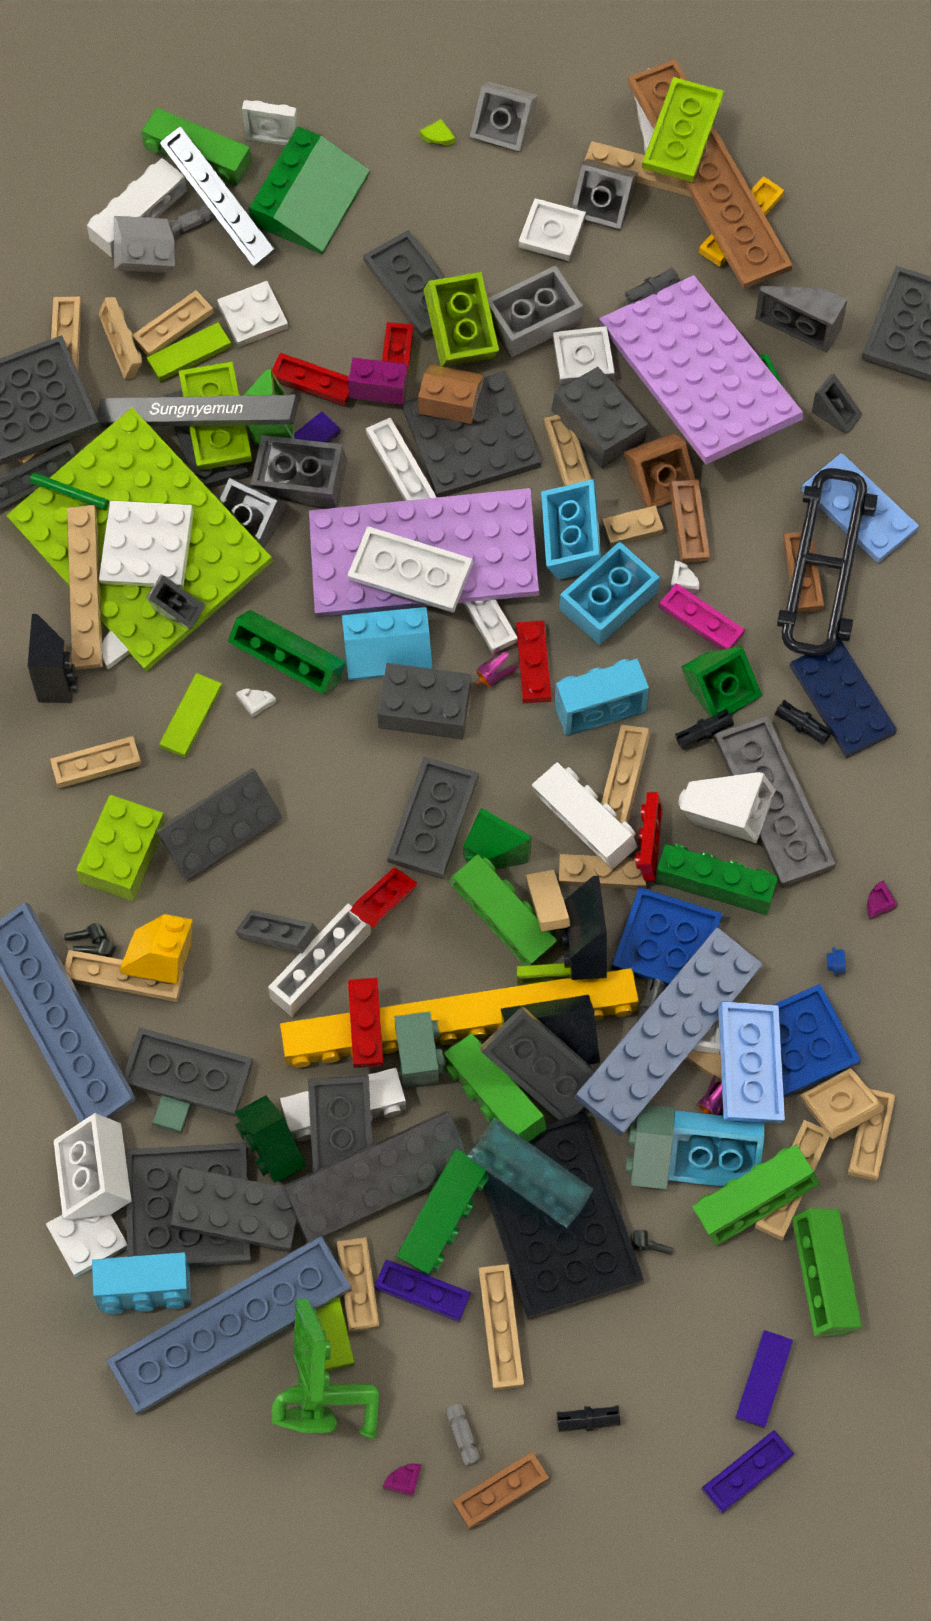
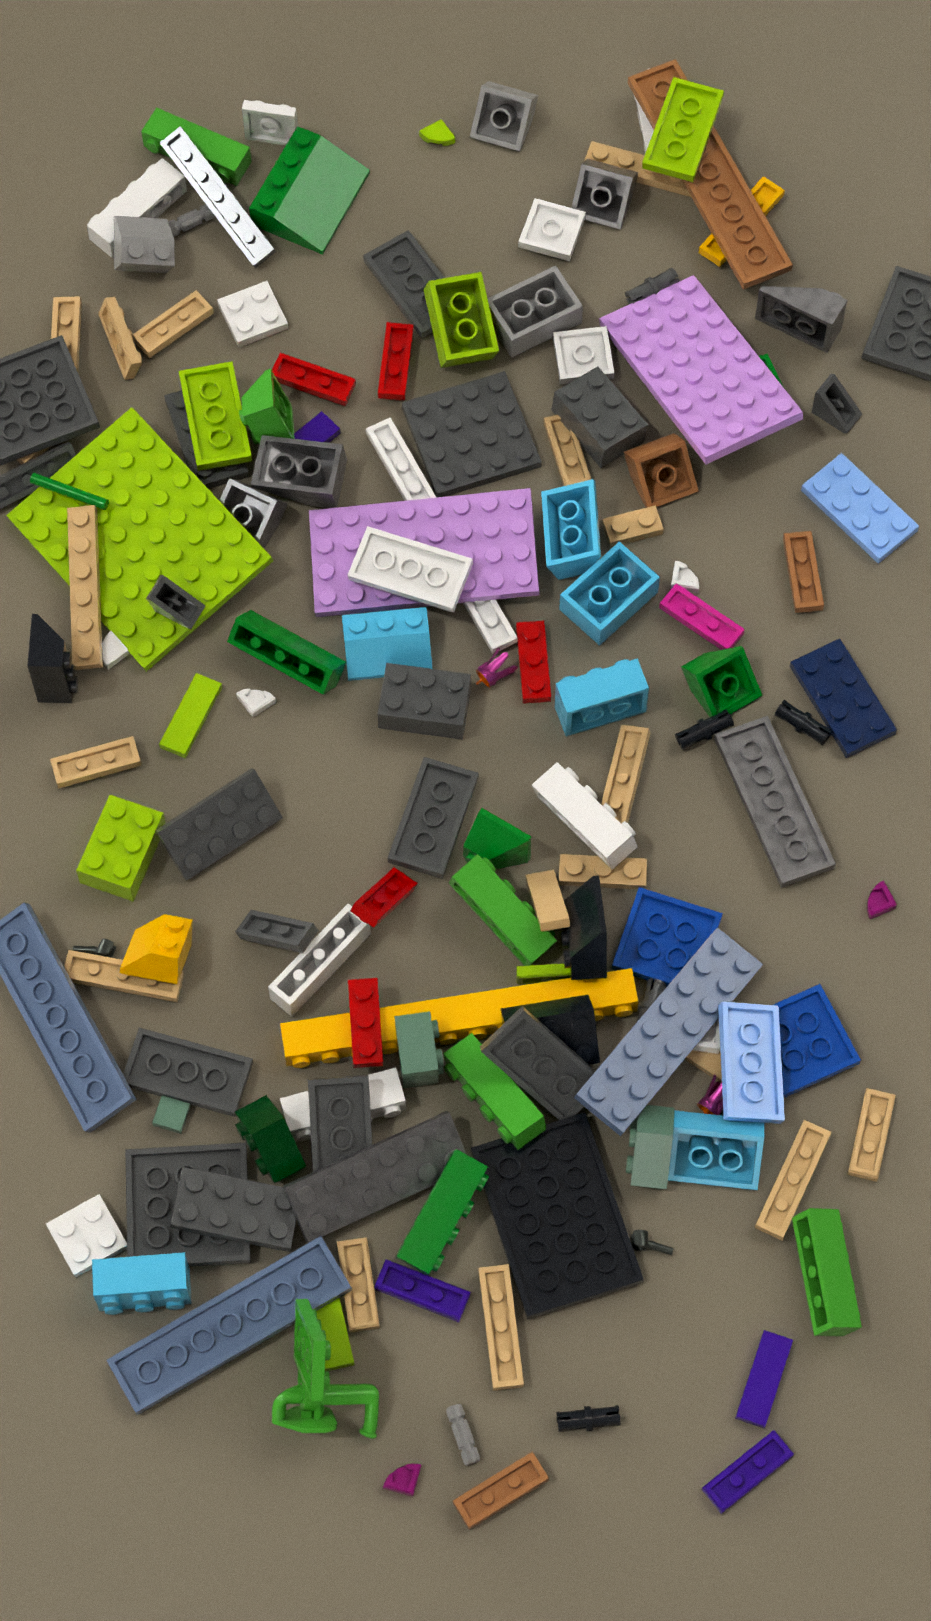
(92, 1169): white slope -> none
(93, 931): pearl dark grey hand -> none
(146, 543): white plate -> none
(189, 352): lime tile -> none
(203, 410): tile -> none
(377, 380): magenta brick -> none
(449, 393): medium nougat slope -> none
(530, 1172): clear light blue brick -> none
(649, 836): red plate -> none
(689, 521): medium nougat plate -> none
(716, 879): green brick -> none
(729, 804): white slope -> none
(755, 1194): bright green brick -> none
(836, 961): blue plate -> none
(839, 627): black bar -> none
(841, 1103): tan tile -> none

